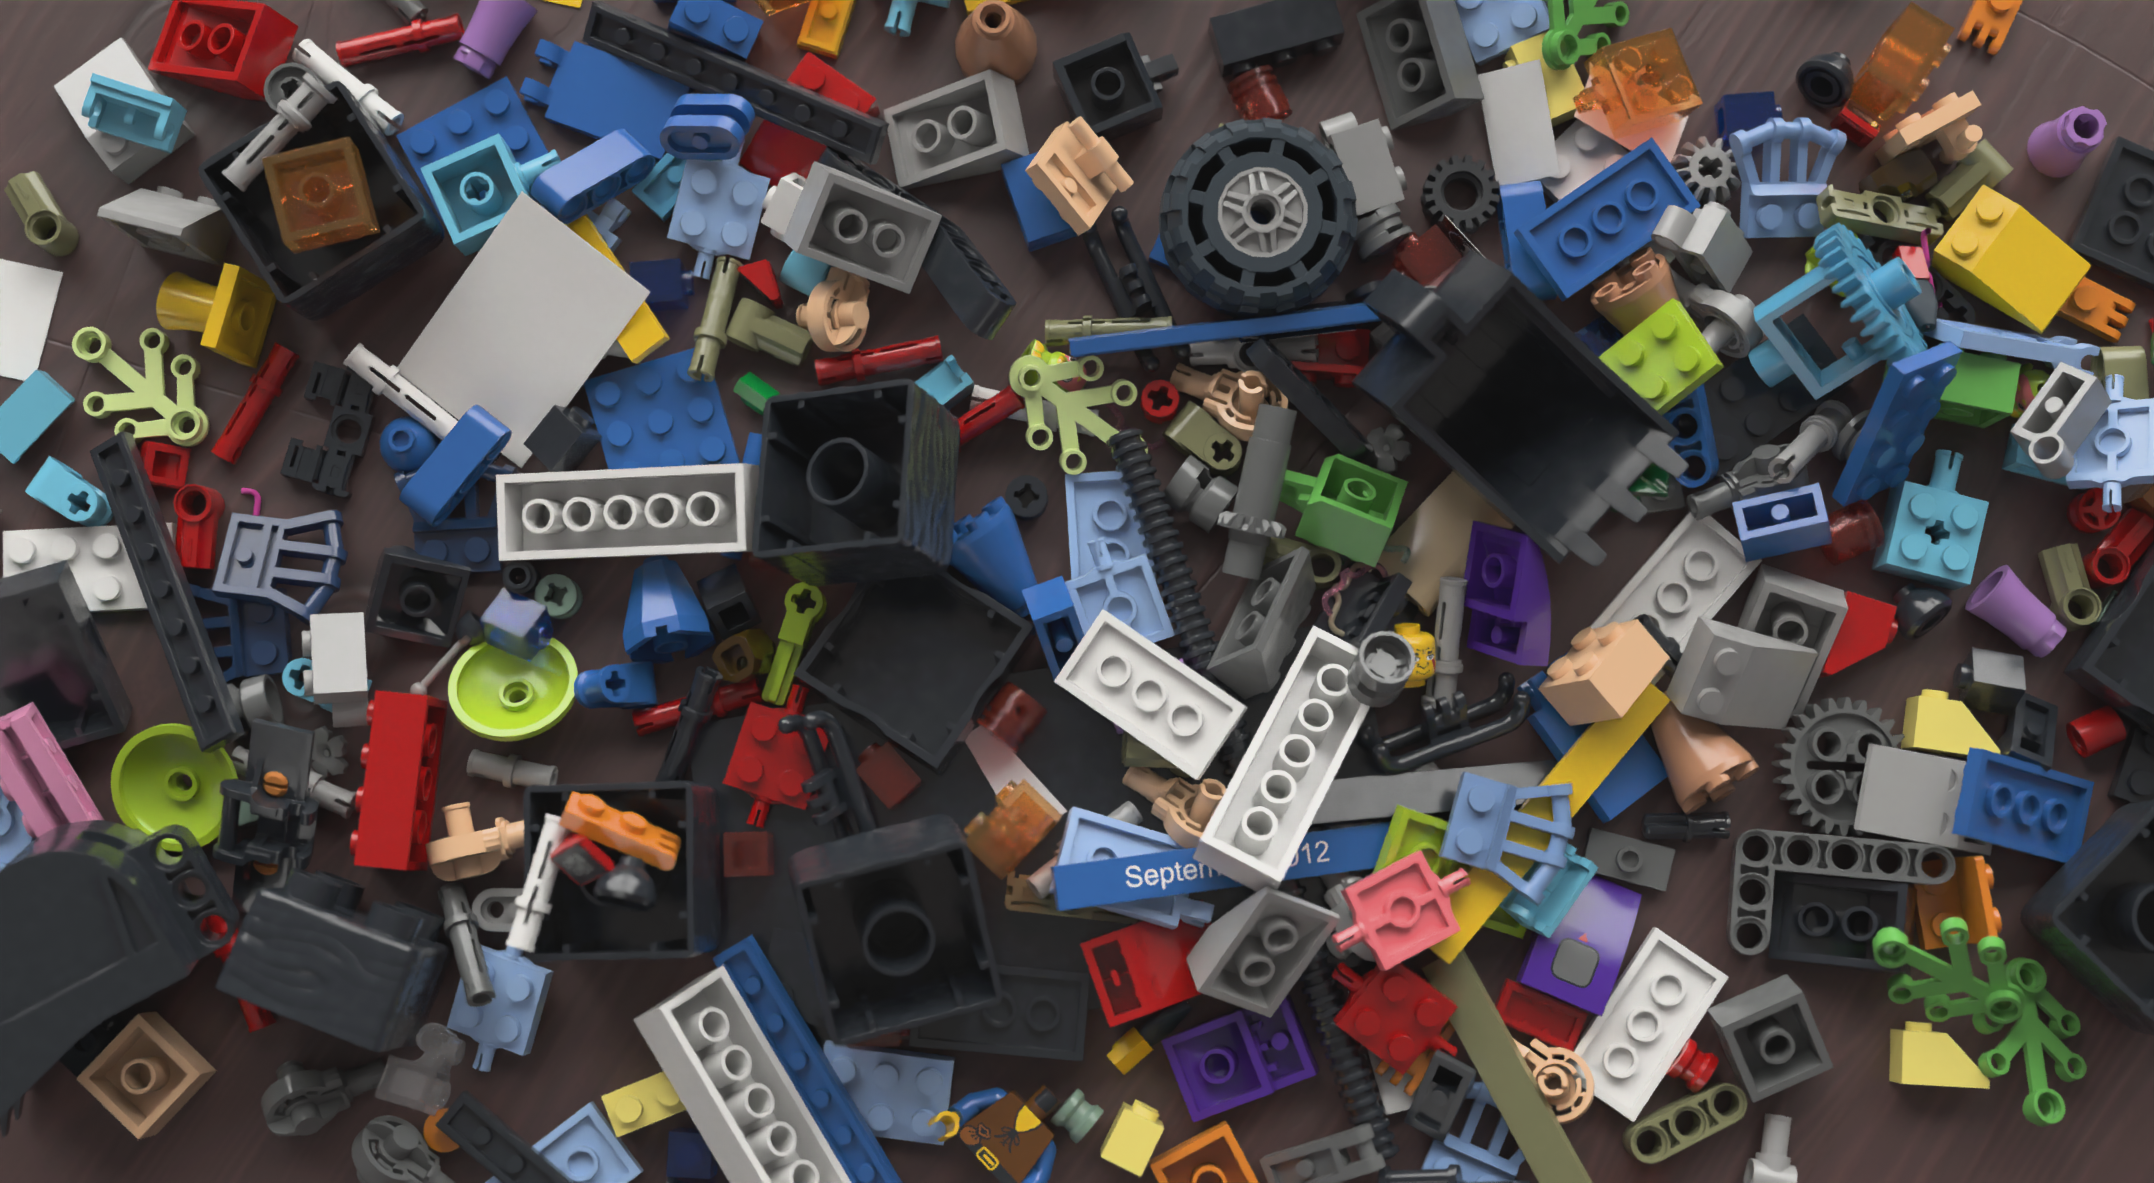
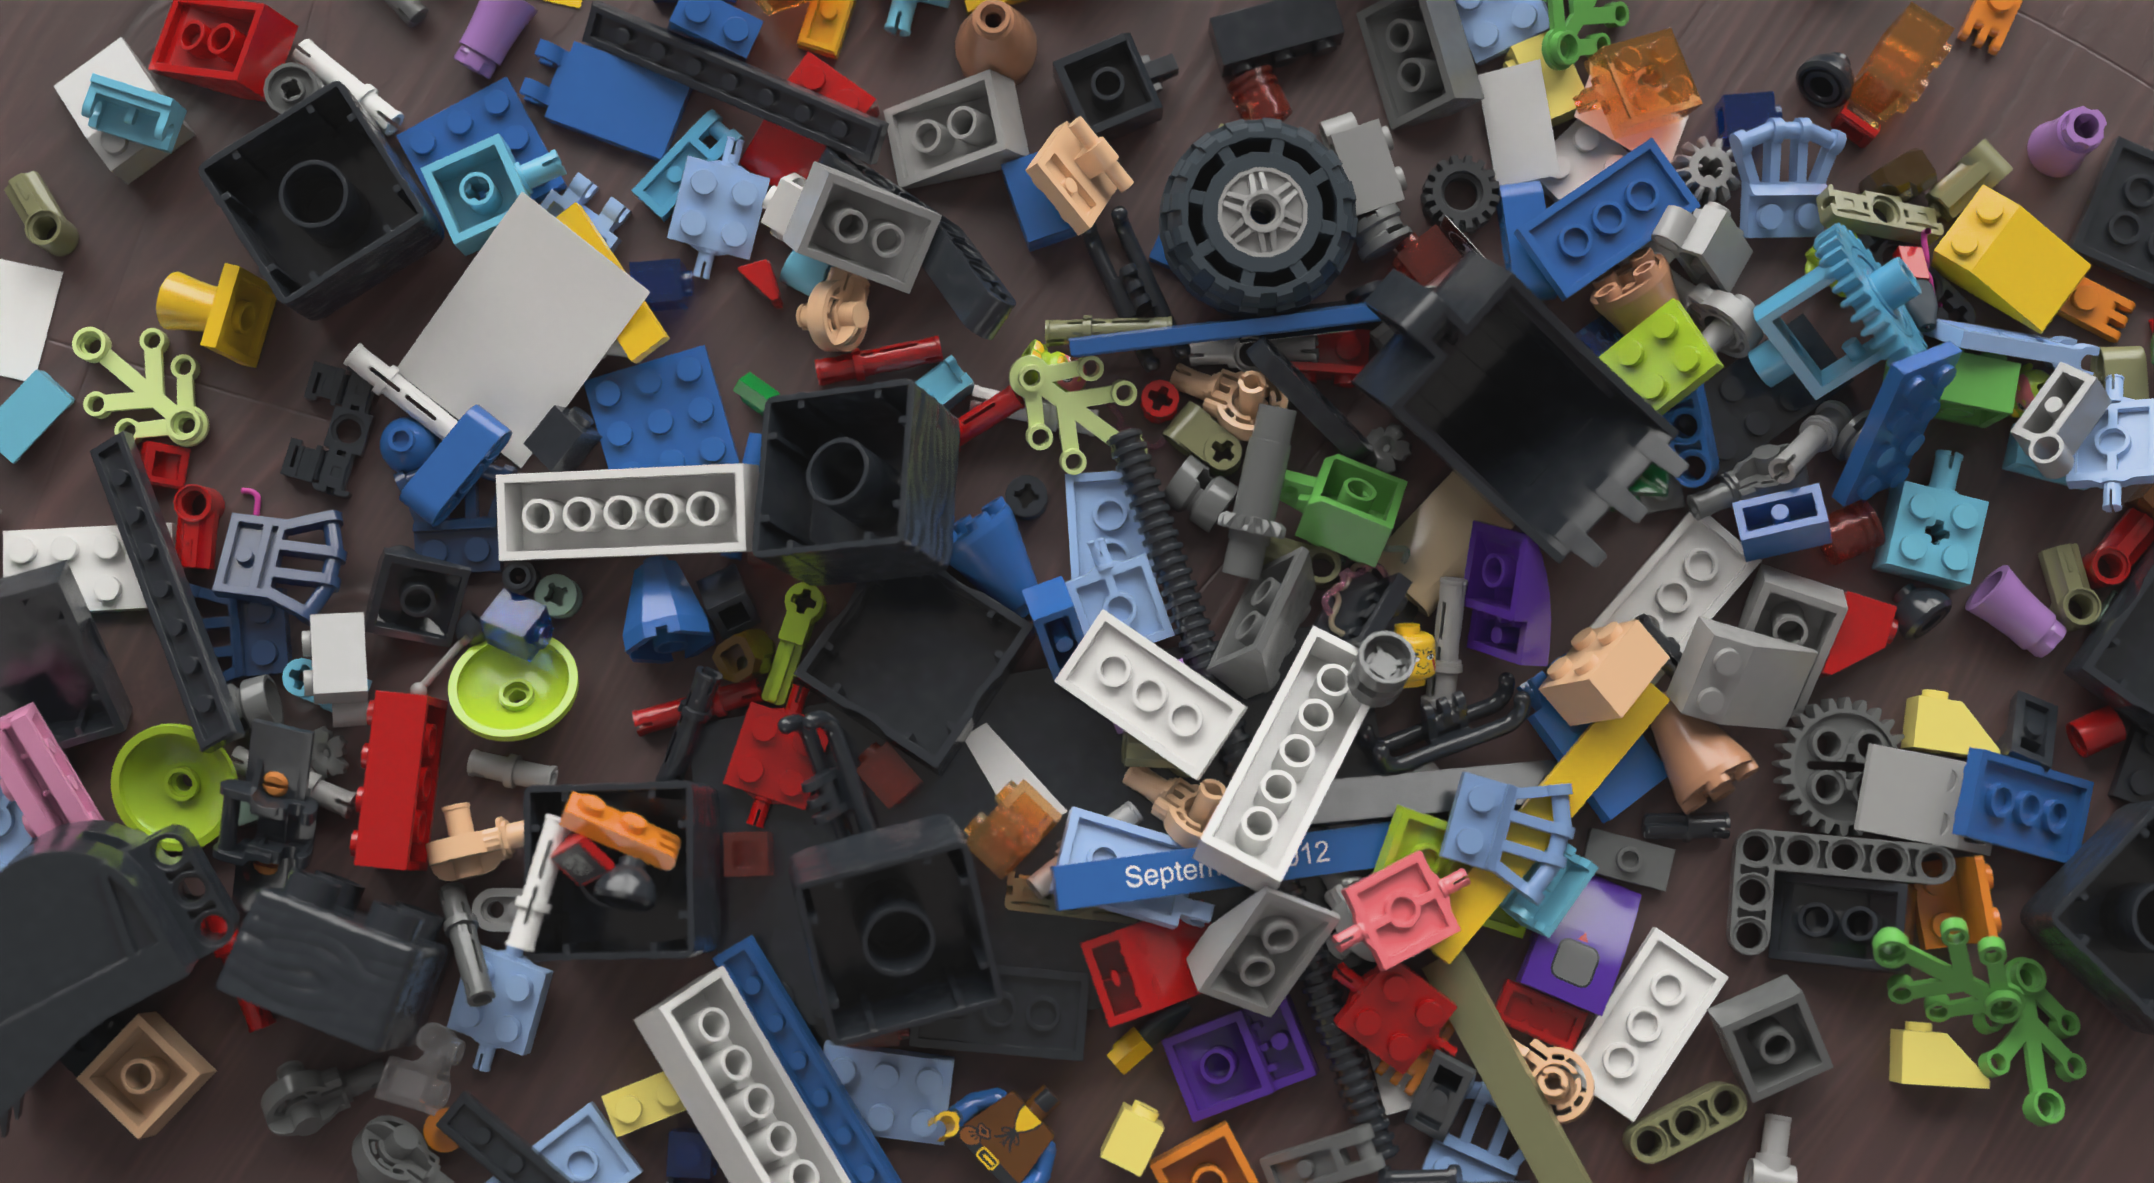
(68, 493): medium azure piece -> none
(171, 223): light grey slope -> none
(255, 403): red pin -> none
(298, 111): light grey pin -> none
(320, 195): clear orange brick -> none
(414, 37): red pin -> none
(592, 176): beam -> none
(617, 686): blue piece -> none
(707, 126): blue brick -> none
(711, 334): olive pin -> none
(759, 329): olive piece -> none
(1002, 721): clear red piece -> none
(1077, 1115): sand green wheel -> none
(1693, 1066): red wheel -> none
(1943, 122): light nougat plate -> none
(1990, 681): black brick -> none
(2078, 512): red wheel -> none

